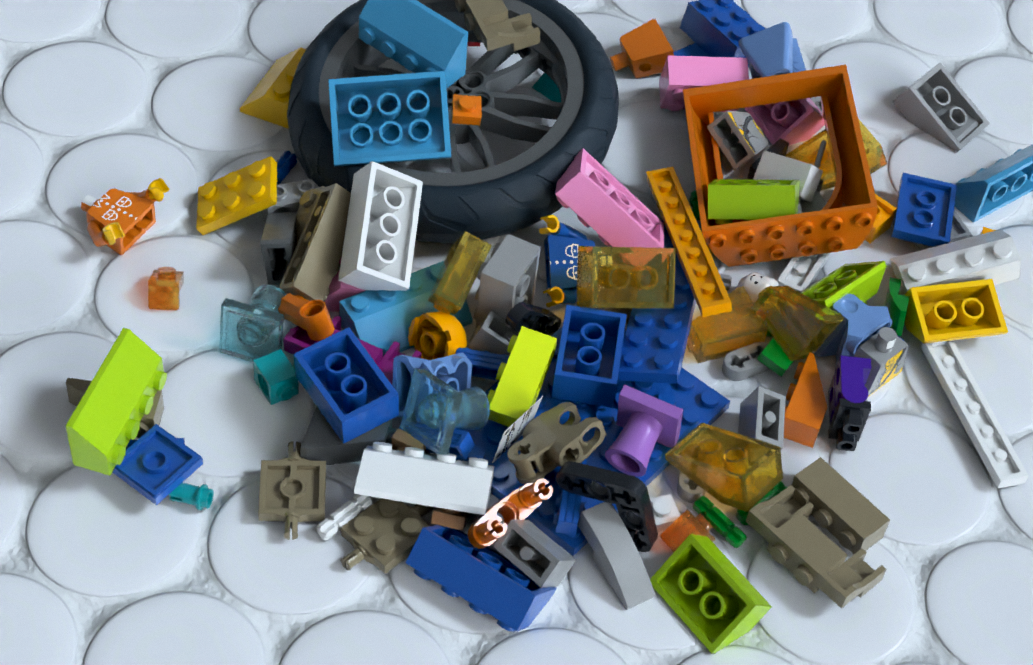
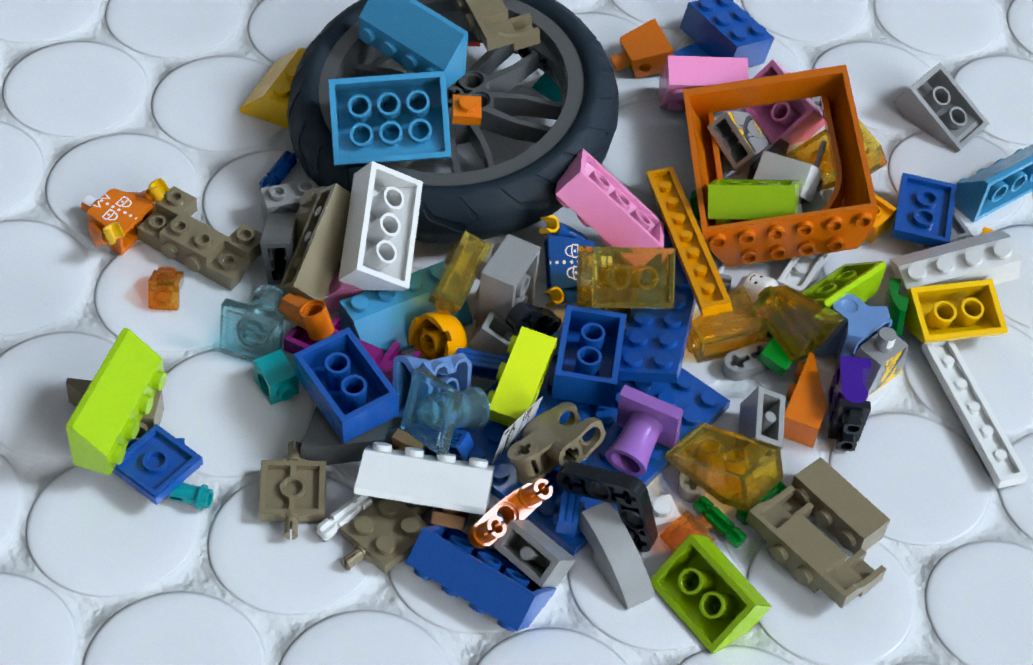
(196, 244): none -> dark tan bracket
(237, 195): yellow plate -> none
(772, 51): medium blue piece -> none

